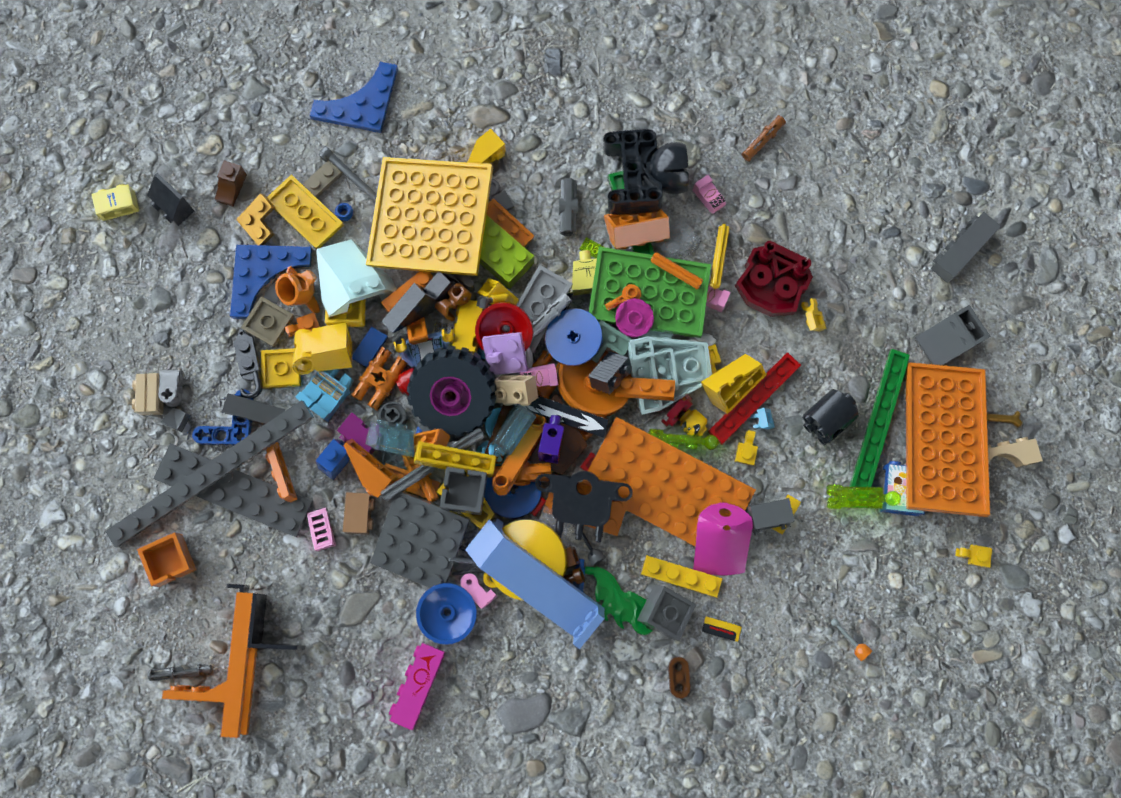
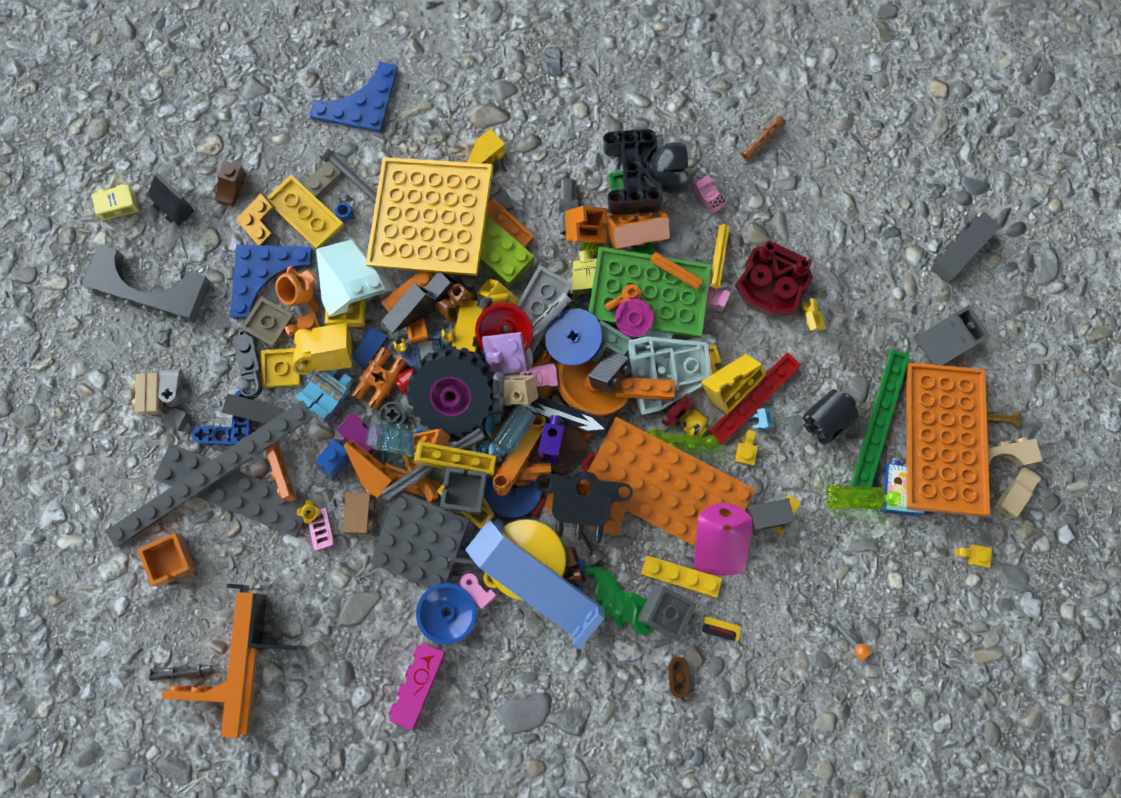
(180, 301): none -> arch
(314, 512): none -> yellow plate
(498, 394): none -> dark grey piece
(586, 225): none -> orange plate
(1017, 493): none -> tan piece

